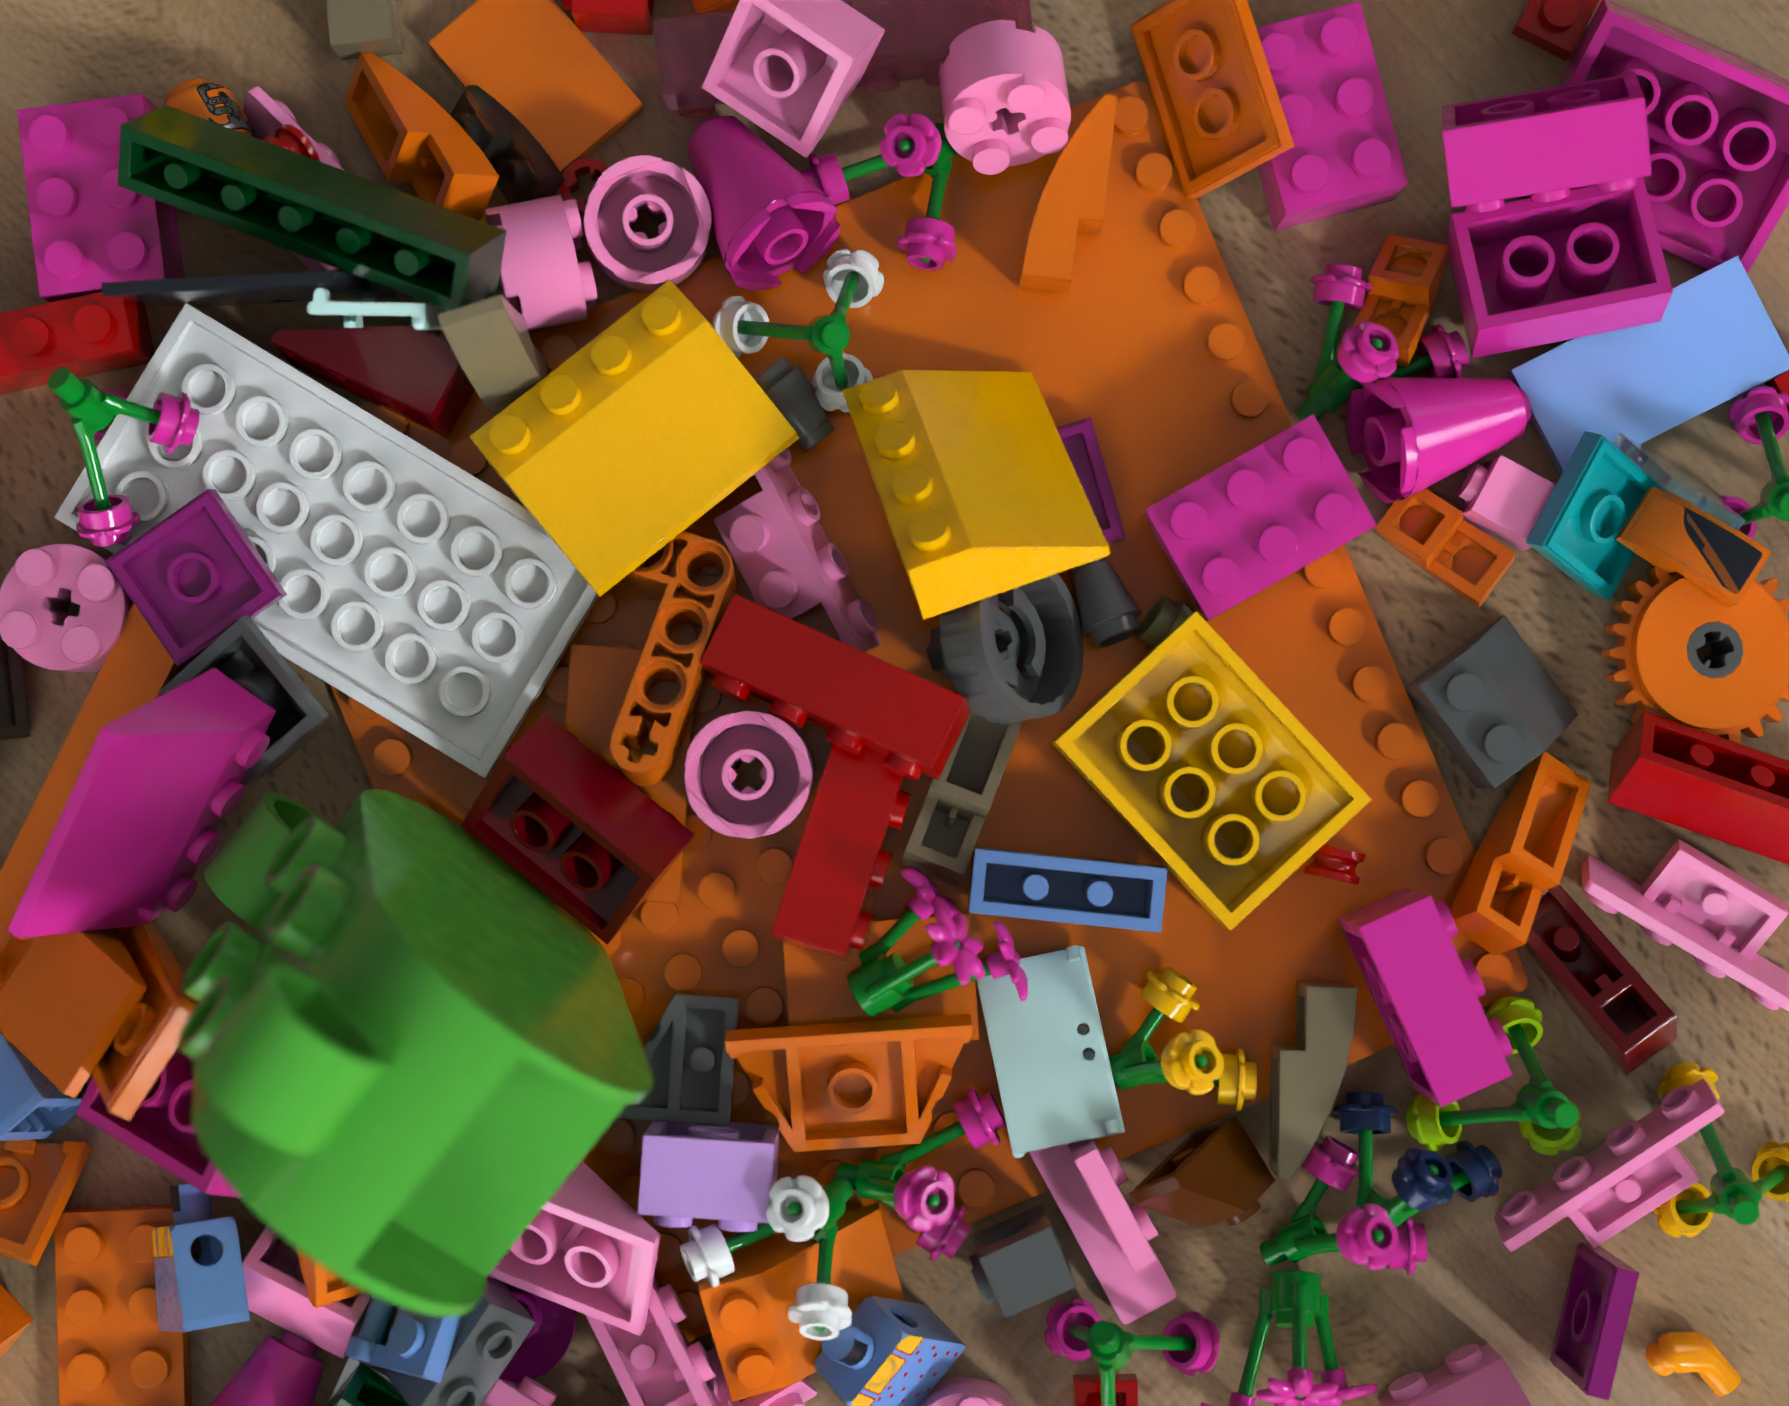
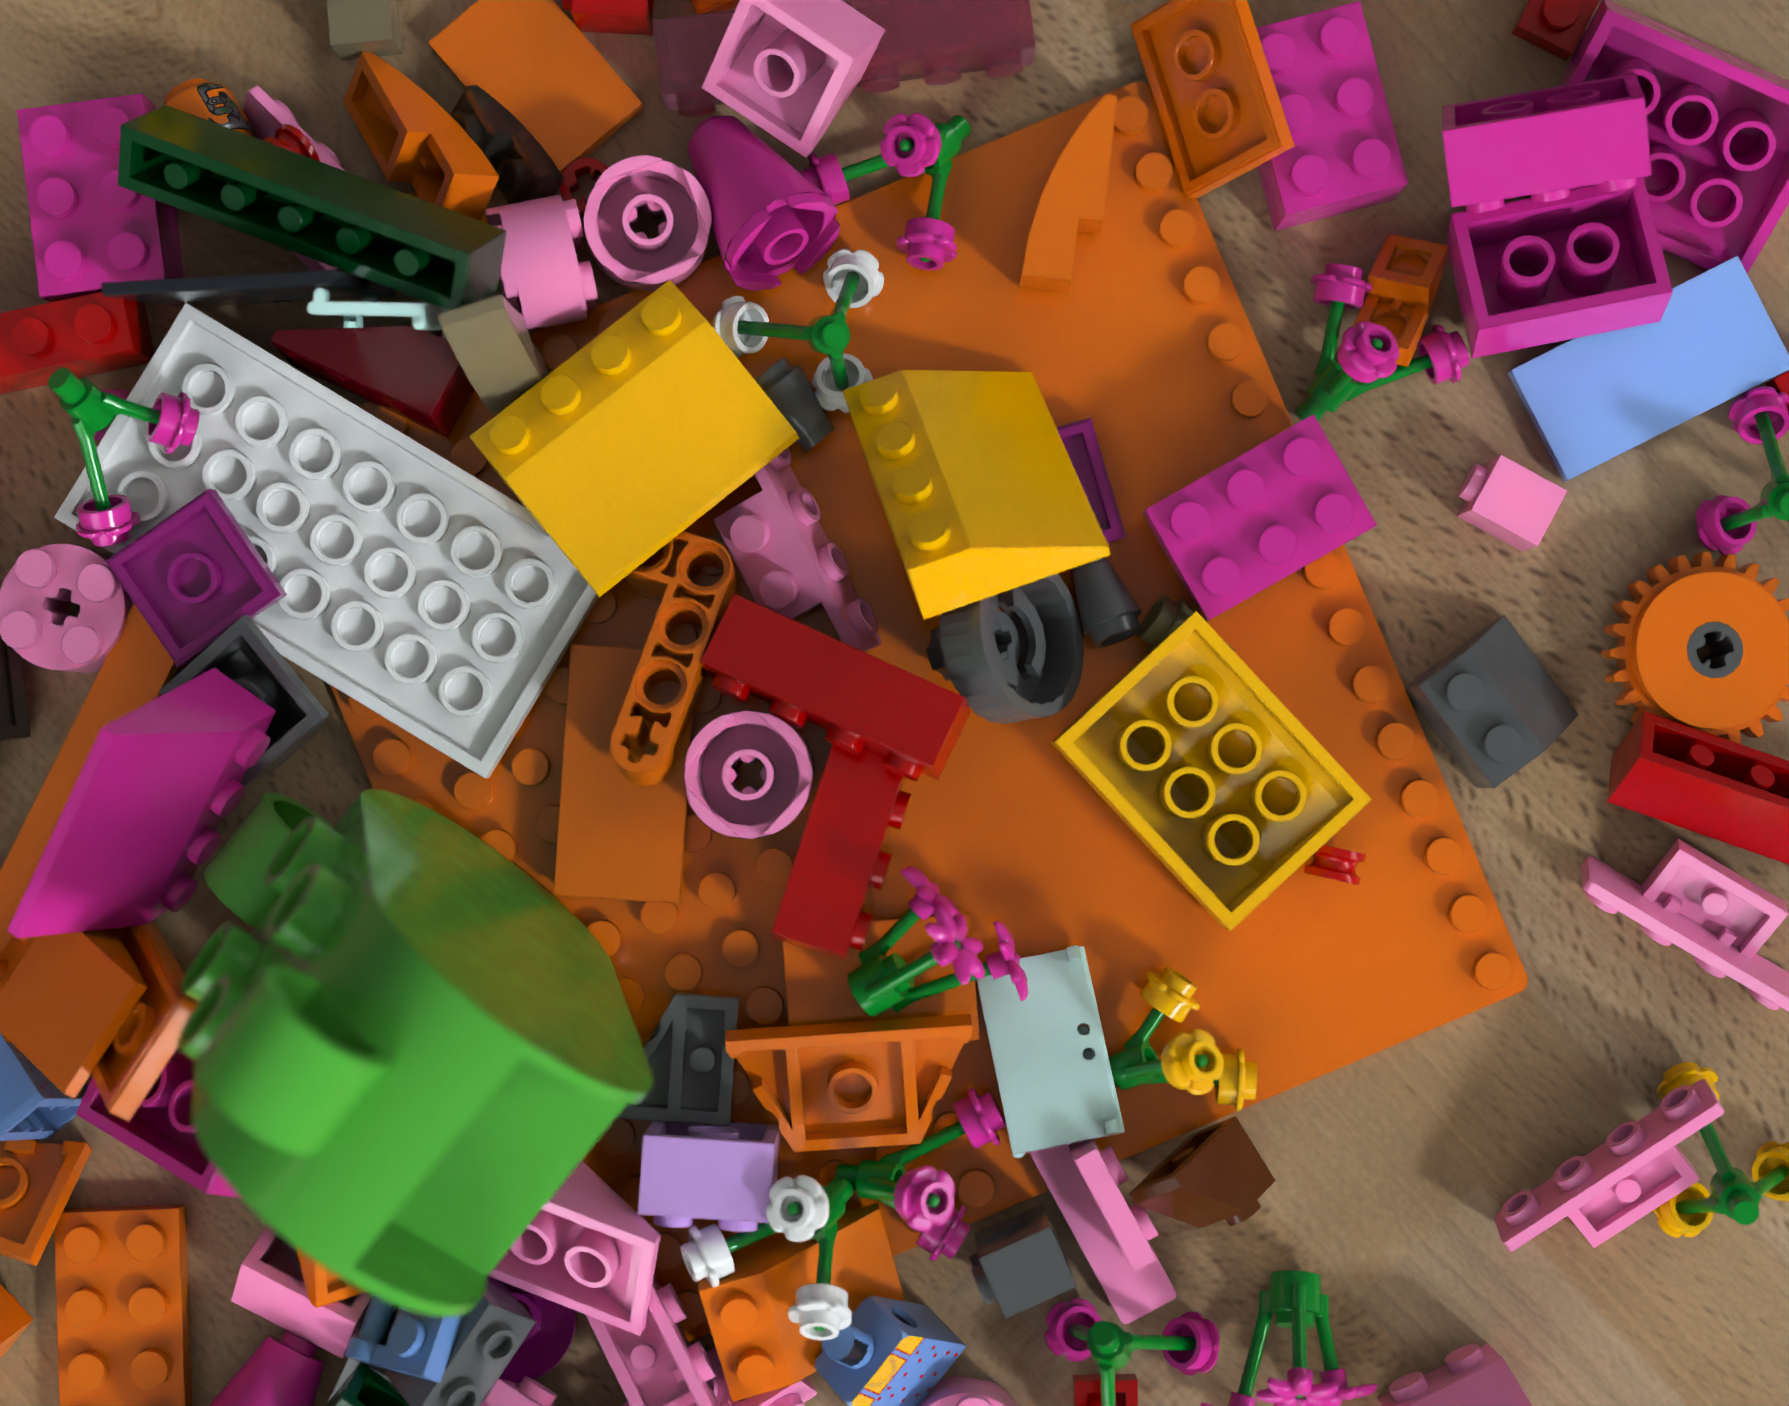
(204, 1291): medium blue torso -> none
(576, 828): dark red slope -> none
(960, 800): dark tan slope -> none
(1004, 96): bright pink brick -> none
(1067, 889): medium blue brick -> none
(1309, 1072): dark tan slope -> none
(1361, 1235): dark pink plant -> none
(1420, 1175): dark blue plant -> none
(1427, 995): dark pink brick -> none
(1430, 428): dark pink cone -> none
(1446, 545): orange slope -> none
(1521, 856): orange slope -> none
(1542, 1112): plant -> none
(1587, 514): teal tile -> none
(1594, 1319): magenta tile -> none
(1599, 982): dark red slope -> none
(1678, 481): clear light blue piece -> none
(1692, 1353): light orange arm -> none
(1694, 544): slope -> none

